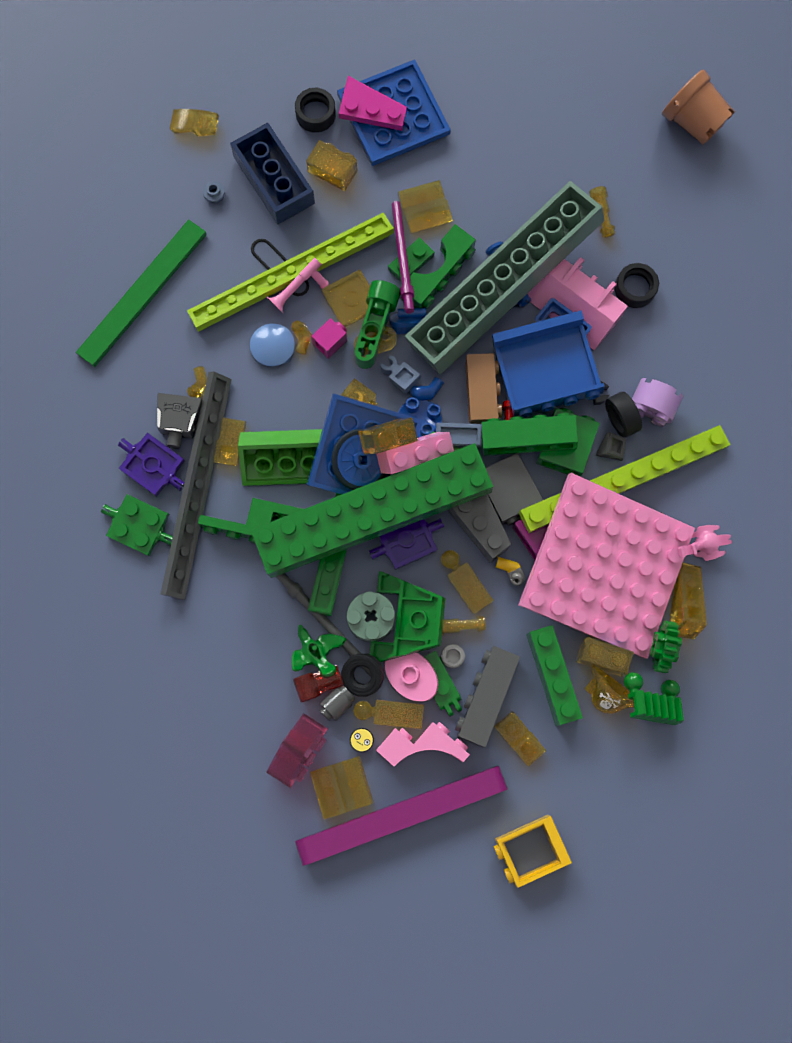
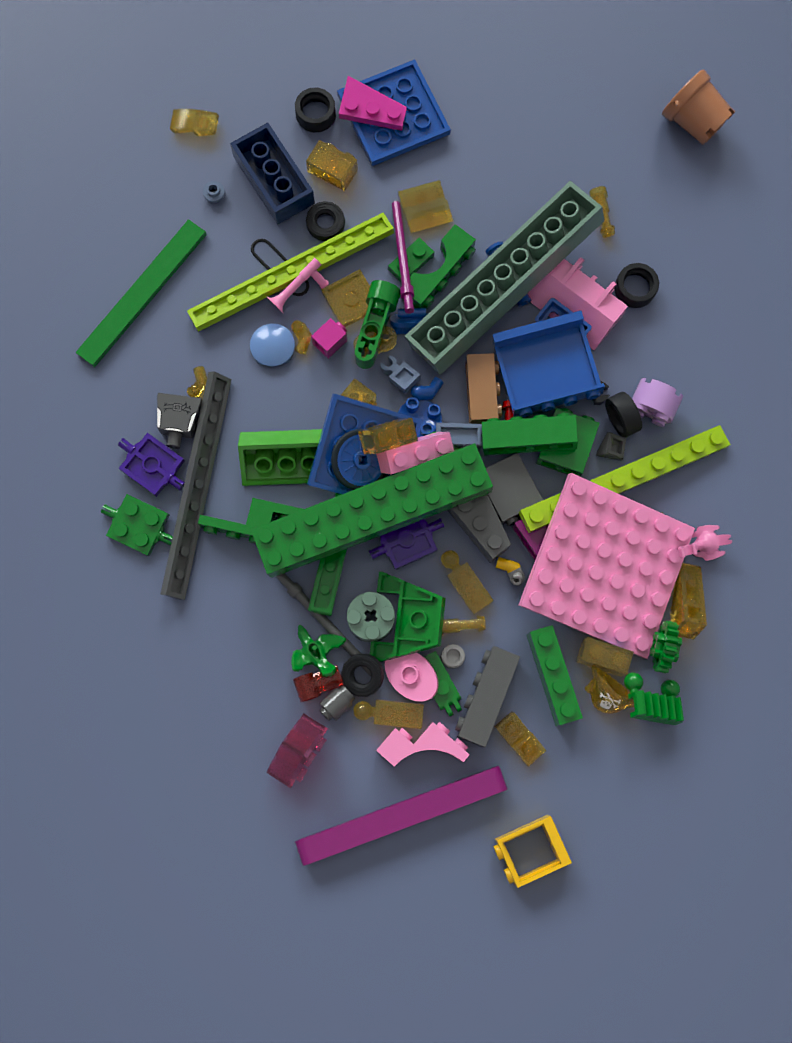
(227, 445): clear yellow slope -> none
(322, 208): none -> black tyre
(341, 787): clear yellow slope -> none
(361, 740): light yellow tile -> none

